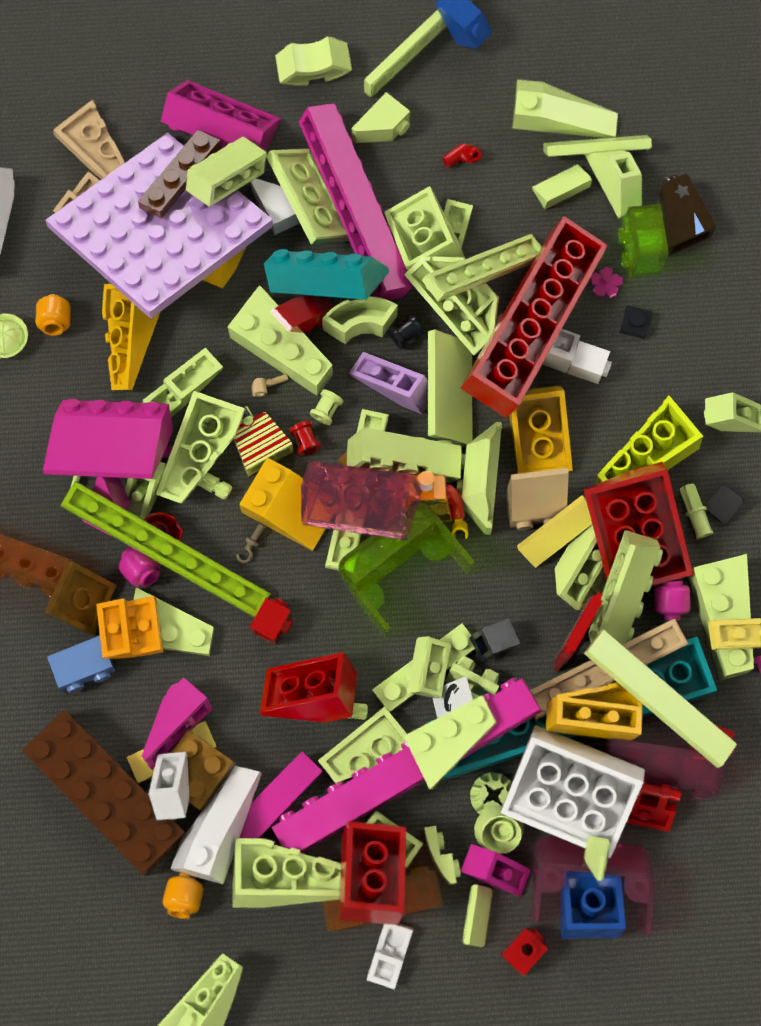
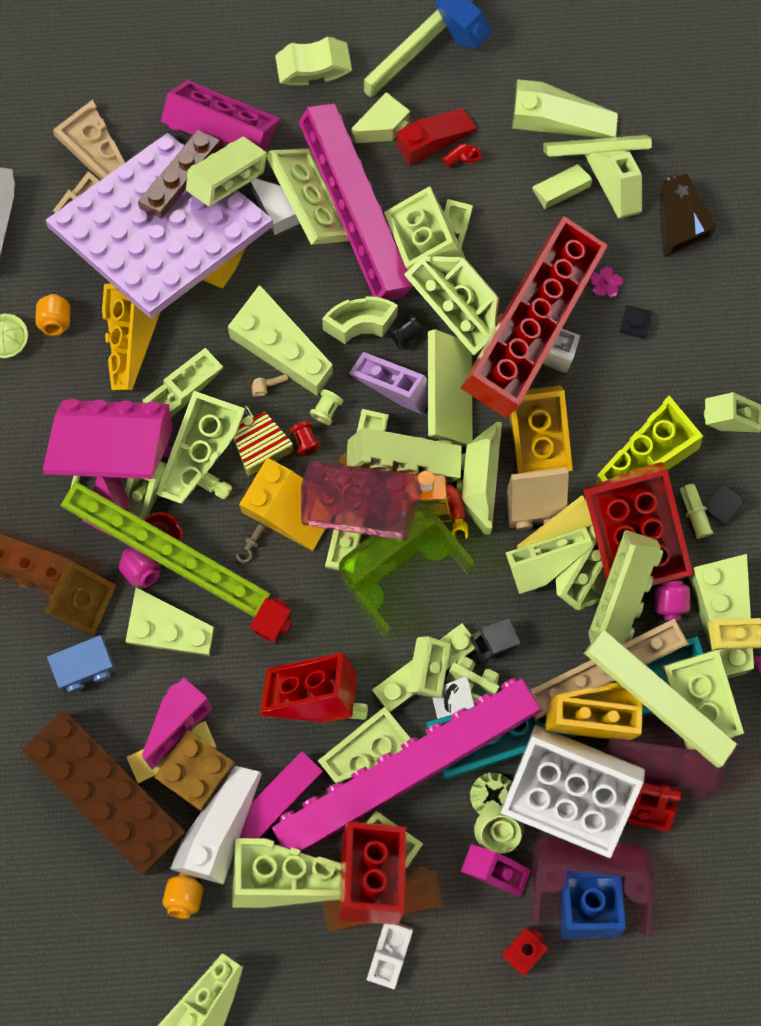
(129, 628): light orange slope -> none
(170, 786): white slope -> none
(303, 312): red slope -> none
(324, 274): teal slope -> none
(433, 134): none -> red slope
(445, 864): yellowish green slope -> none
(448, 738): yellowish green wing -> none
(477, 916): yellowish green slope -> none
(482, 267): yellowish green tile -> none
(544, 560): none -> yellowish green slope
(577, 631): red piece -> none
(590, 362): white brick -> none
(597, 855): yellowish green slope -> none
(643, 240): clear neon green brick -> none
(706, 687): none -> yellowish green plate

